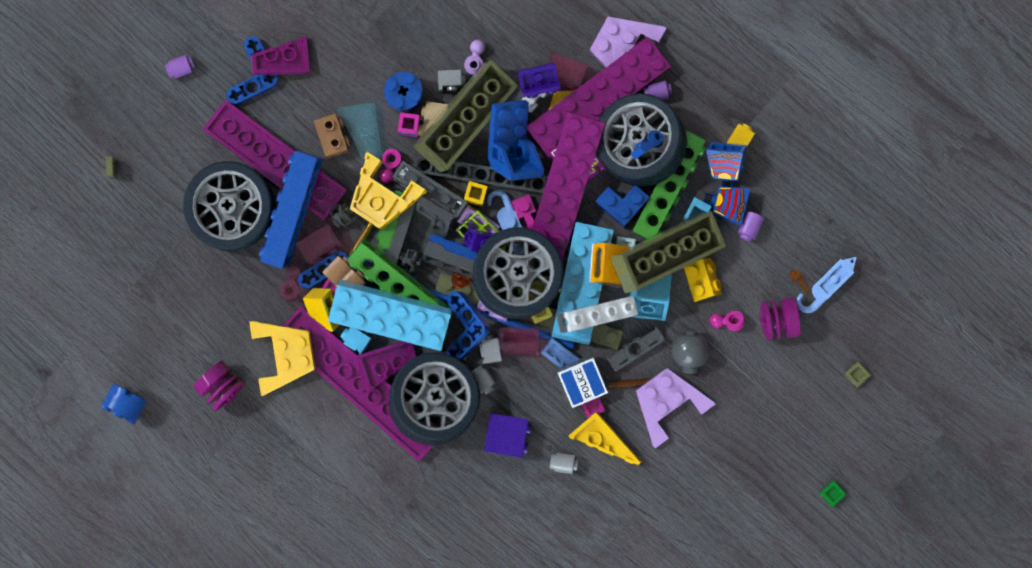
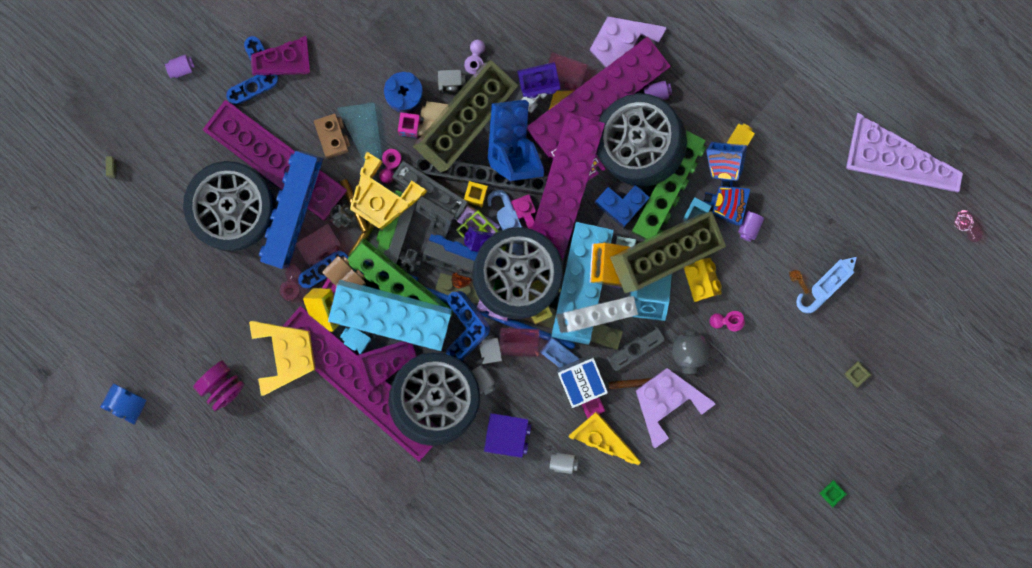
(349, 194): none -> pearl gold bar
(653, 139): blue plate -> none
(779, 319): magenta wheel -> none
(890, 156): none -> lavender wing
(974, 233): none -> clear pink plate

